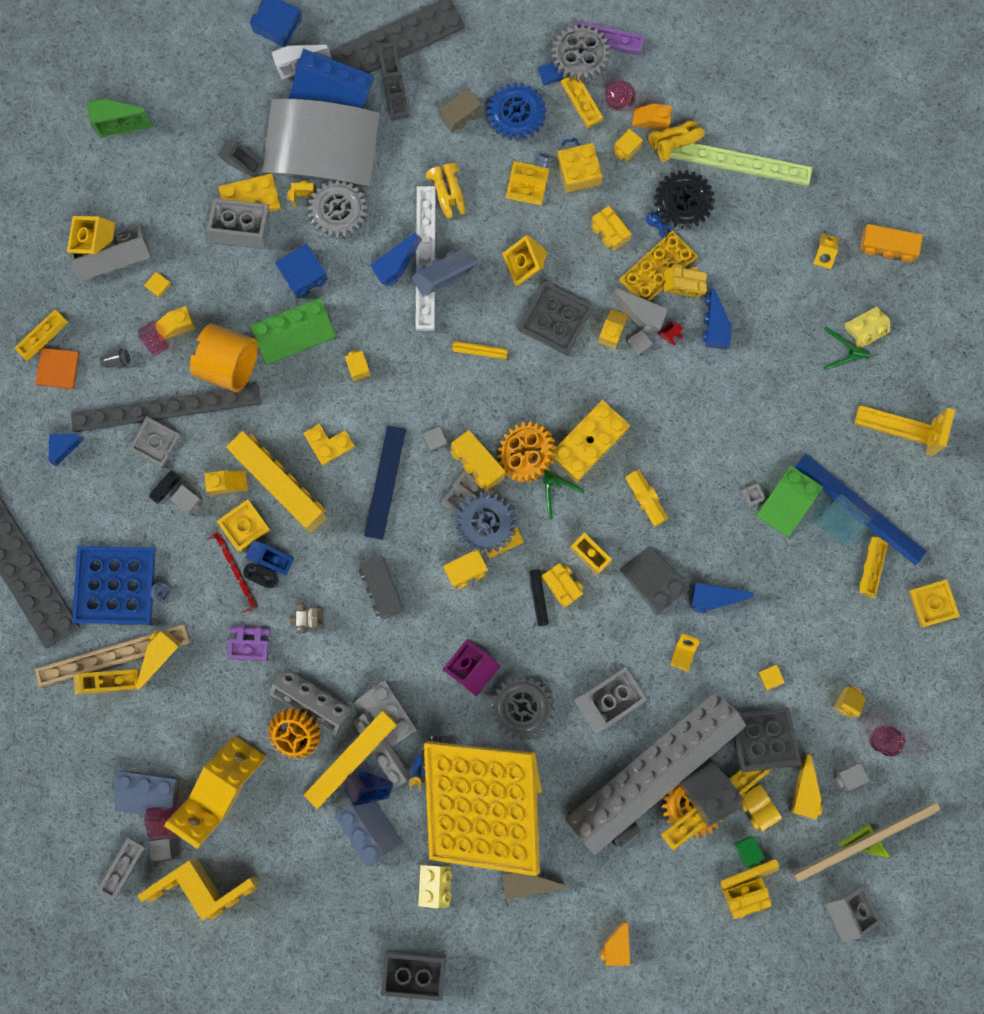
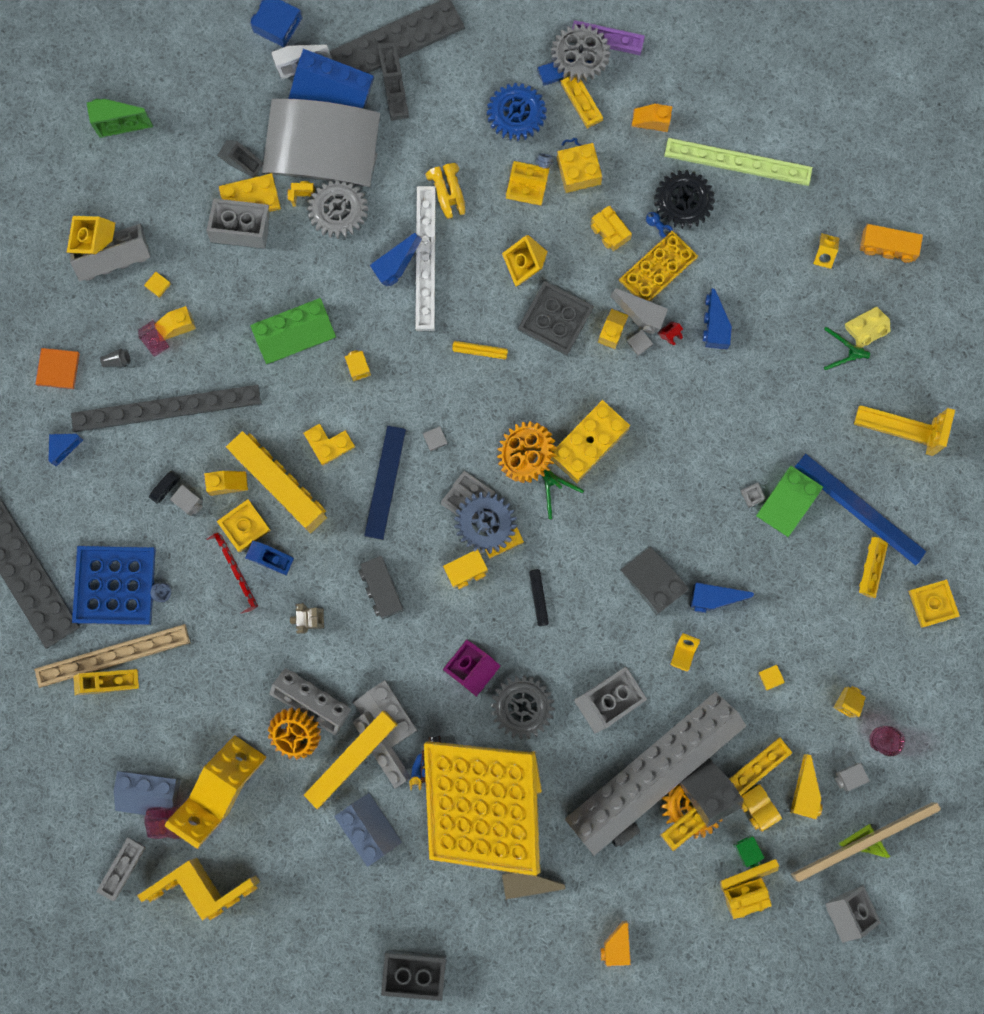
(41, 335): yellow plate -> none
(154, 442): light grey tile -> none
(157, 652): yellow slope -> none
(161, 849): light grey tile -> none
(224, 357): light orange brick -> none
(248, 649): medium lavender plate -> none
(259, 580): black beam -> none
(301, 271): blue piece -> none
(367, 788): clear blue slope -> none
(435, 886): light yellow bracket -> none
(444, 271): sand blue slope -> none
(460, 110): dark tan brick -> none
(477, 461): yellow brick -> none
(562, 585): yellow brick -> none
(590, 554): yellow brick -> none
(619, 100): clear pink helmet -> none
(627, 145): yellow brick -> none
(647, 497): yellow piece -> none
(674, 138): yellow piece -> none
(685, 281): yellow brick -> none
(767, 741): dark grey plate -> none
(843, 520): clear light blue plate -> none

